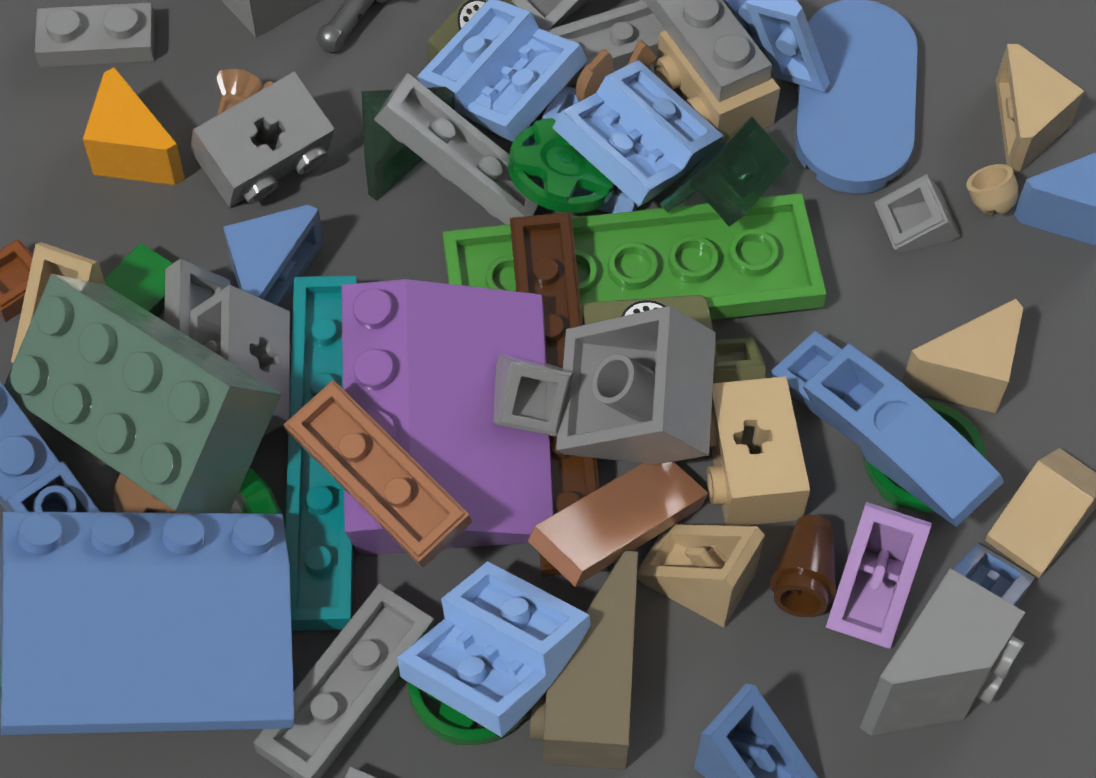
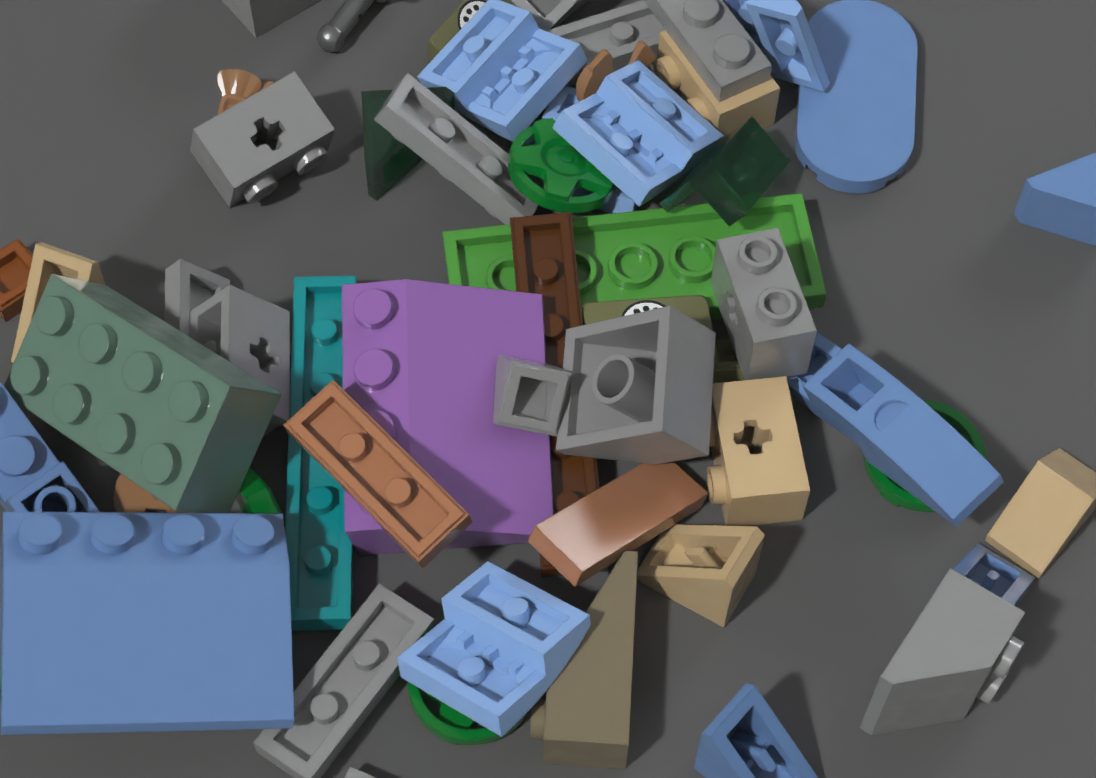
(95, 35): light grey plate -> none
(127, 138): light orange slope -> none
(141, 278): green tile -> none
(273, 251): medium blue slope -> none
(762, 305): none -> light grey brick
(806, 569): reddish brown cone -> none
(878, 575): lavender slope -> none
(917, 216): light grey slope -> none
(969, 362): tan slope -> none
(993, 189): tan hinge -> none
(1033, 105): tan slope -> none

